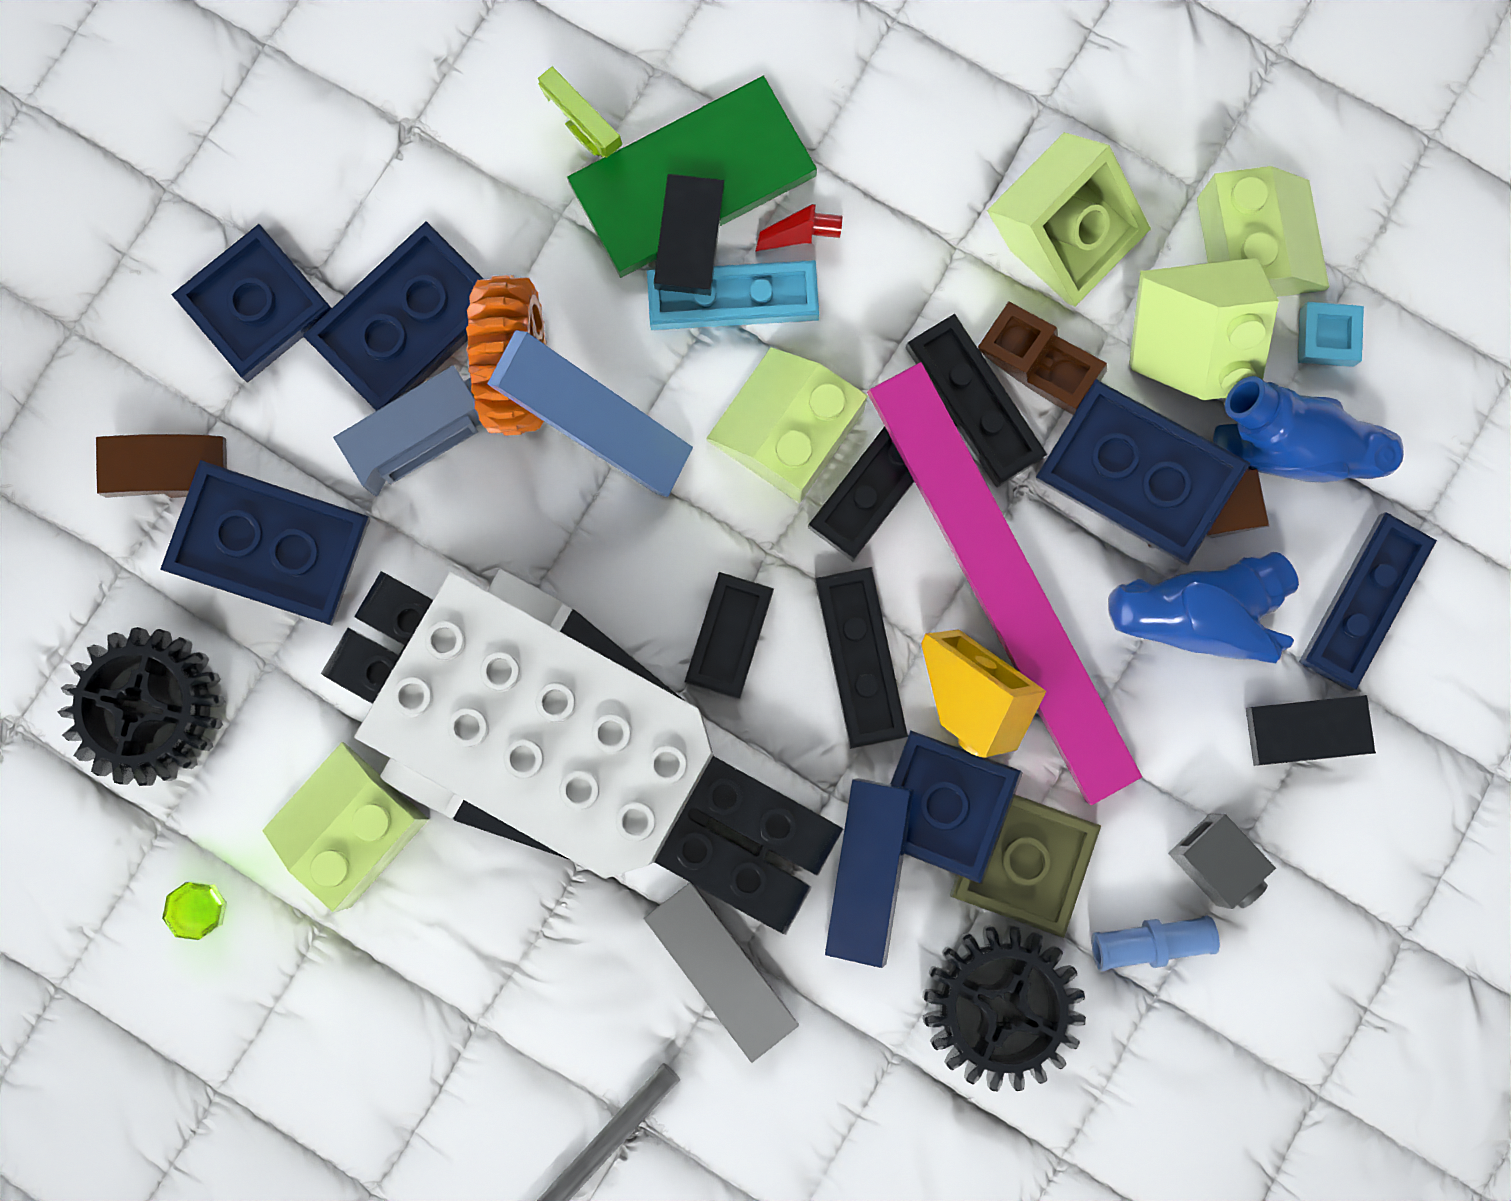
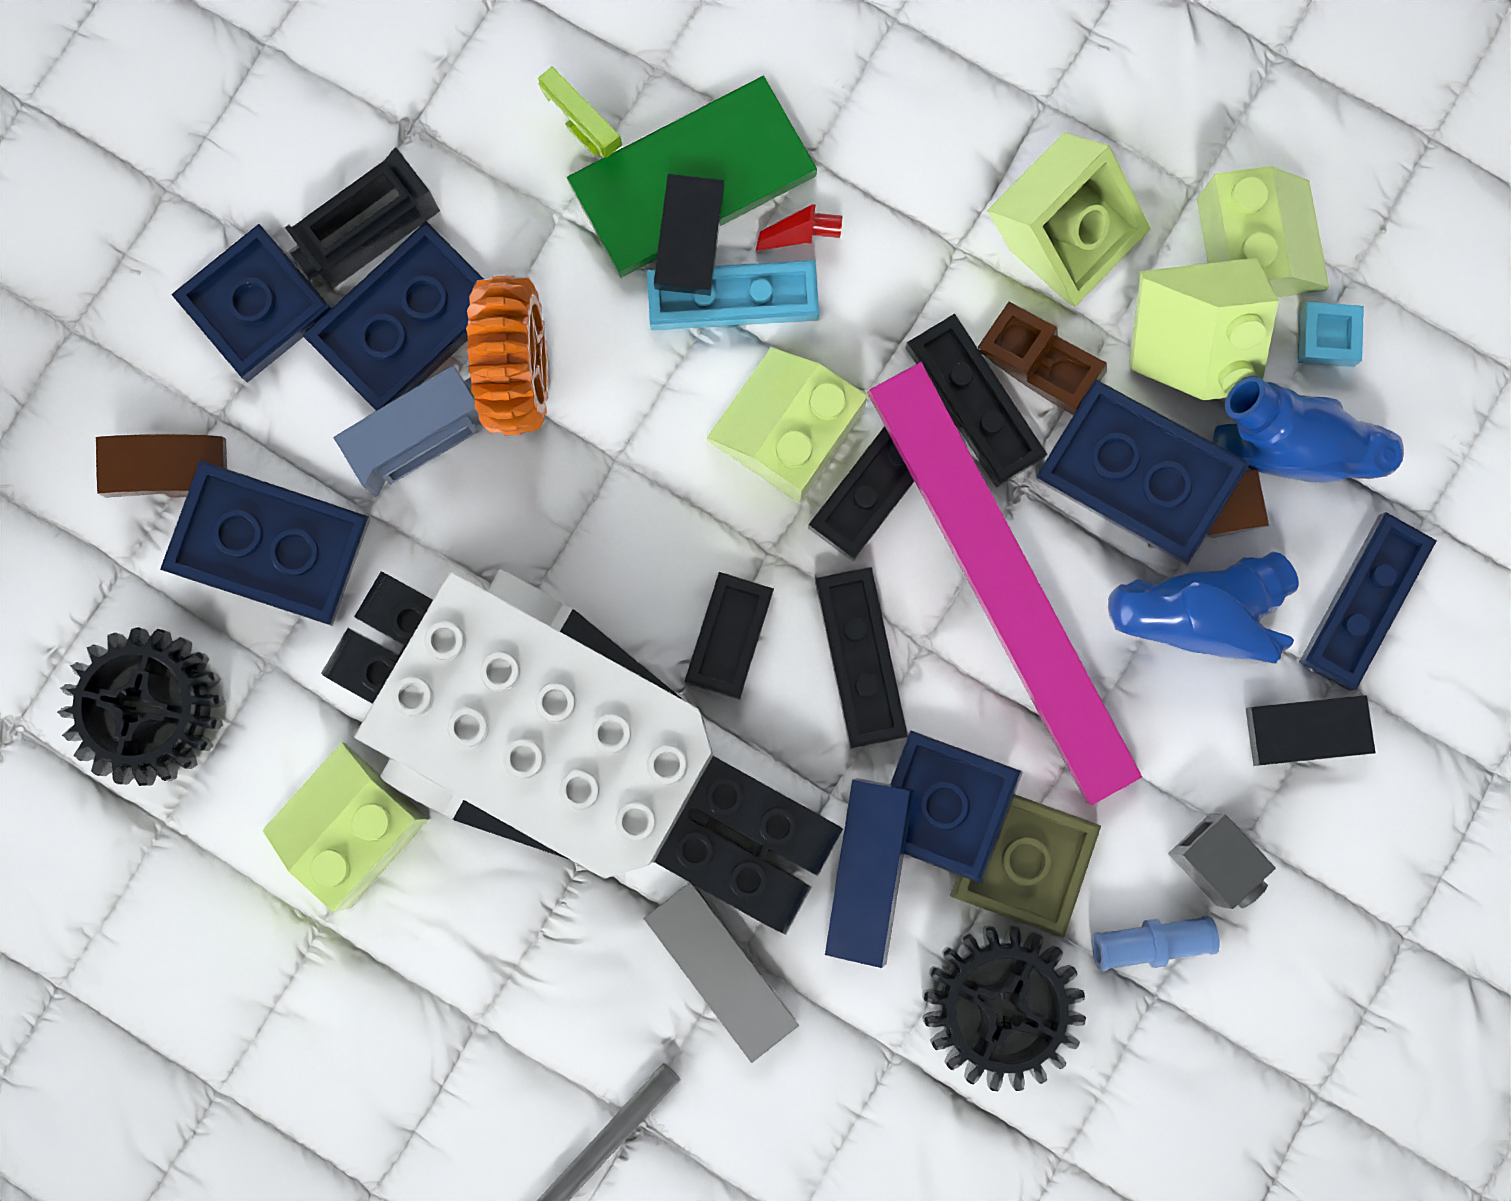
(194, 910): clear neon green tile -> none
(374, 234): none -> black window
(589, 413): medium blue tile -> none
(979, 694): yellow slope -> none

